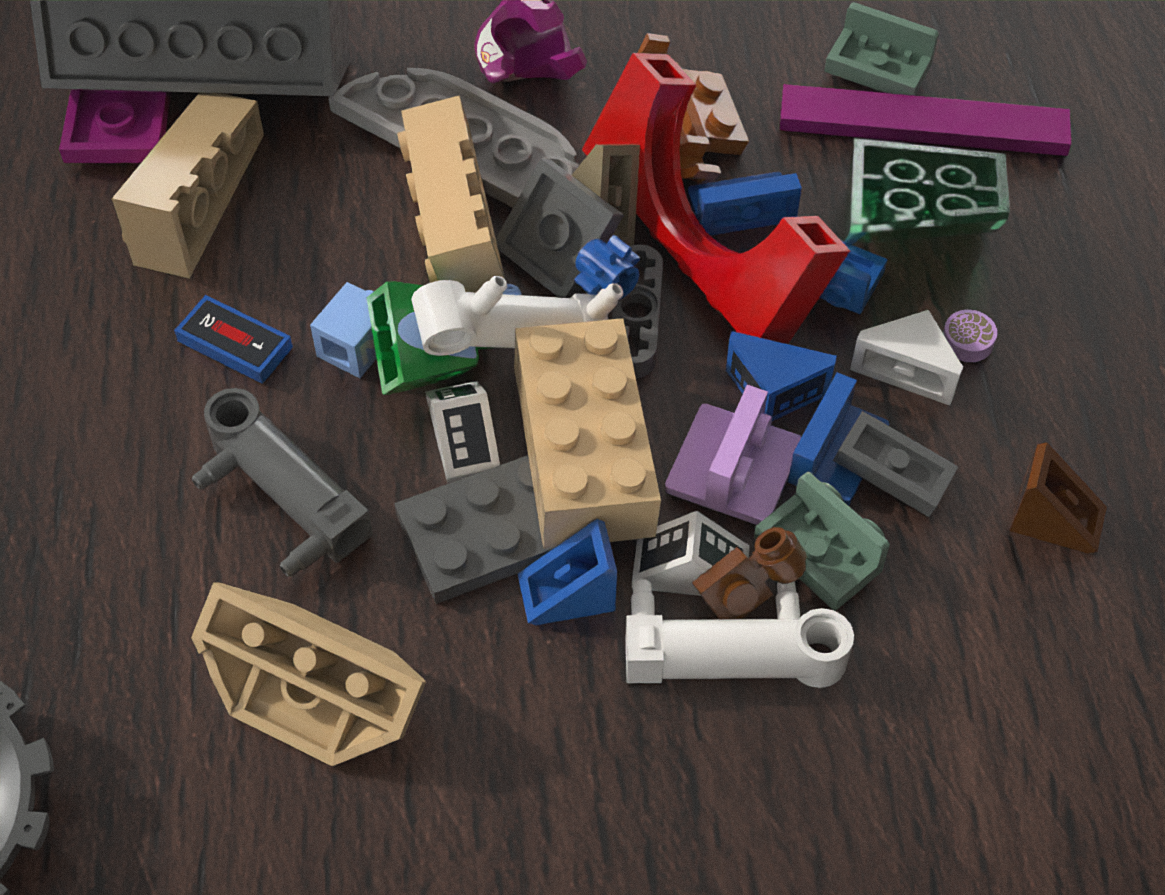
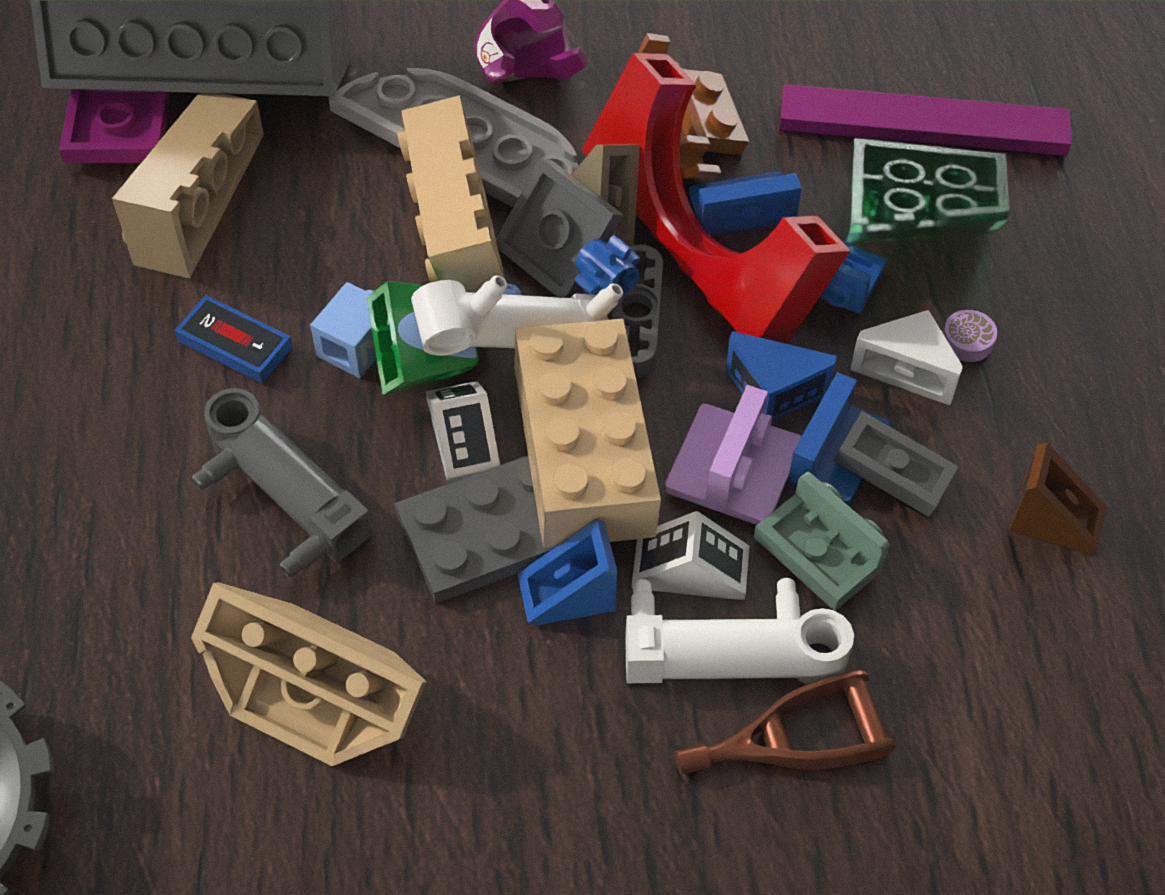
(738, 583): reddish brown plate -> none
(779, 749): none -> copper piece
(882, 51): sand green bracket -> none

